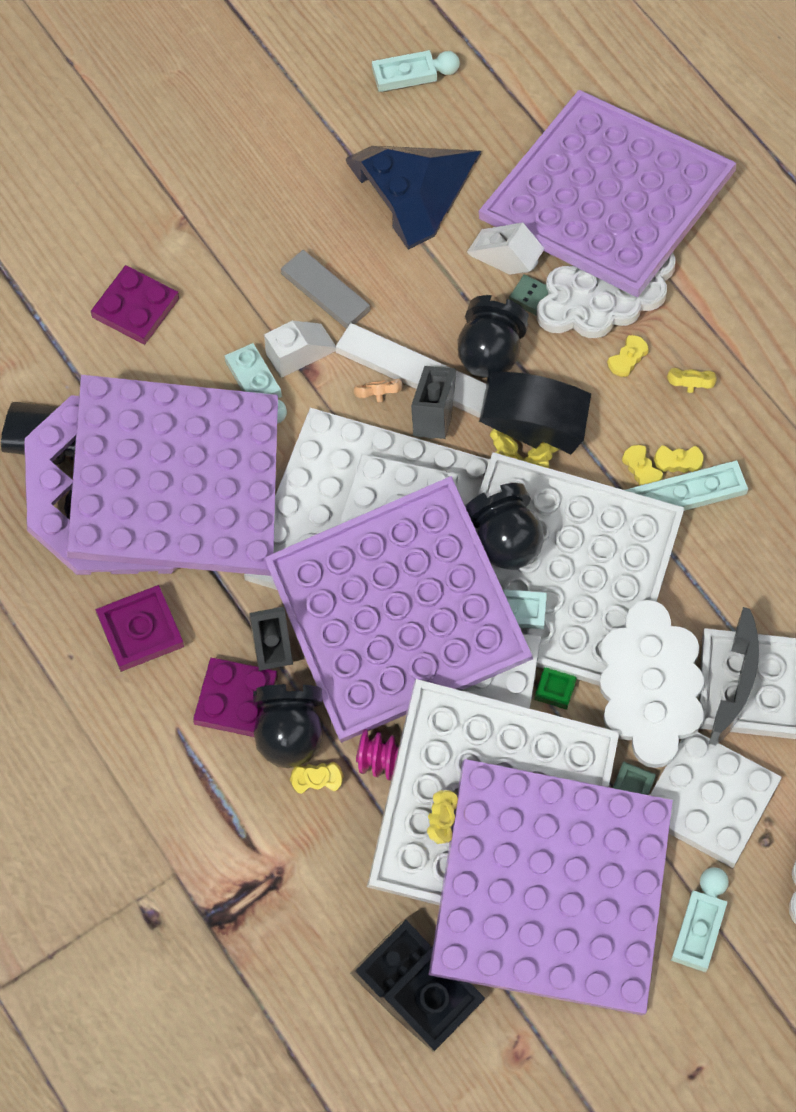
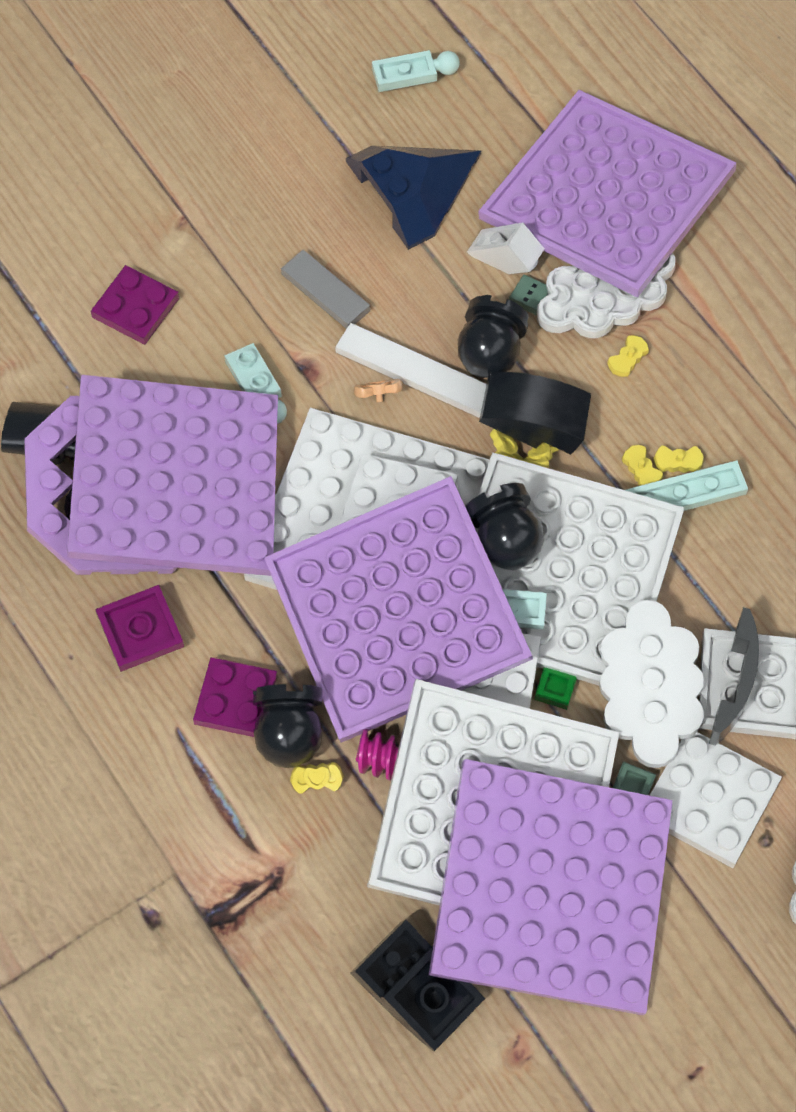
(271, 638): dark grey slope -> none
(297, 346): white slope -> none
(433, 402): dark grey slope -> none
(442, 816): light yellow piece -> none
(691, 378): light yellow piece -> none
(702, 921): light aqua plate -> none

